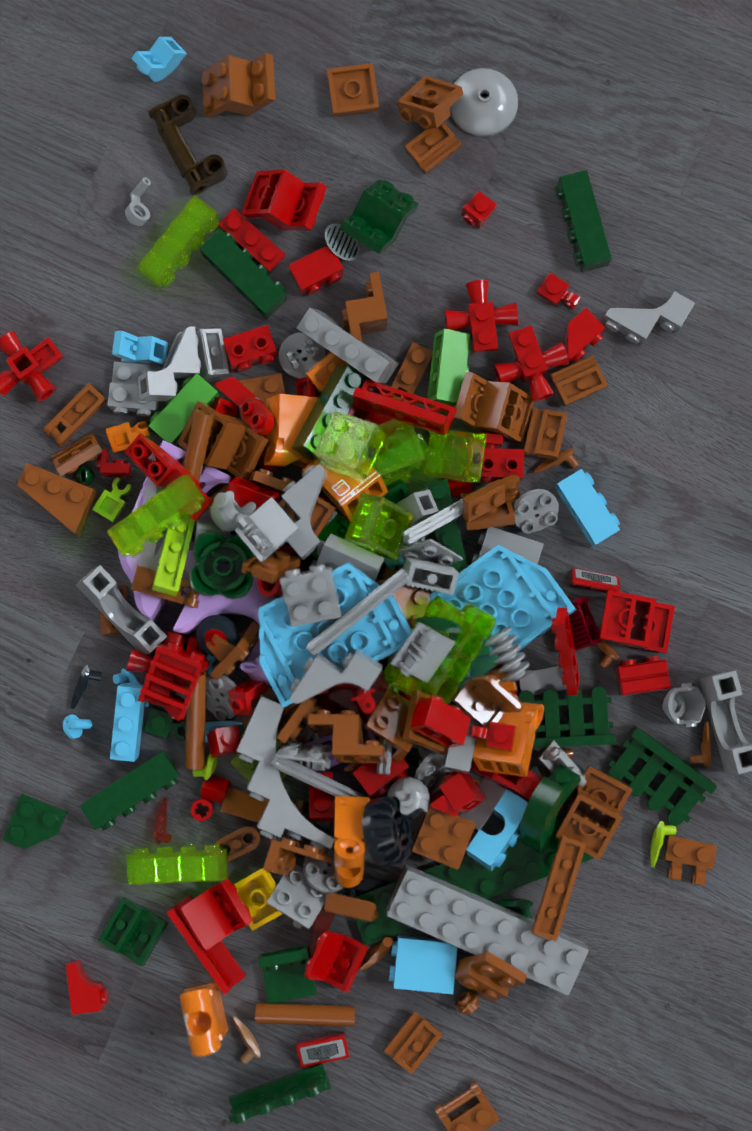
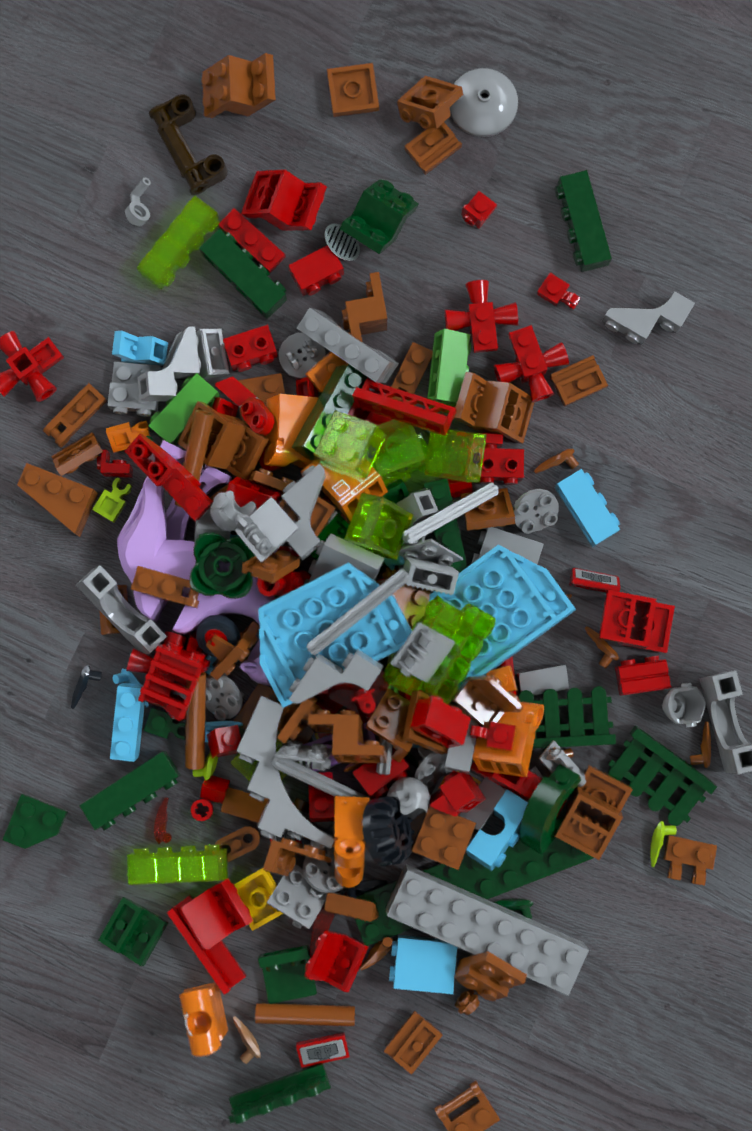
(74, 726): medium azure plate -> none
(84, 992): red arch -> none
(89, 475): dark green hinge -> none
(156, 515): clear neon green brick -> none
(161, 58): medium azure brick -> none
(173, 557): lime plate -> none
(244, 694): red bracket -> none
(310, 595): light grey plate -> none
(443, 625): dark green bar -> none
(490, 497): dark orange hinge -> none
(507, 655): light grey piece -> none
(546, 433): dark orange plate -> none
(558, 888): dark orange plate -> none
(567, 656): red plate -> none
(582, 332): red slope -> none
(583, 625): dark red brick -> none

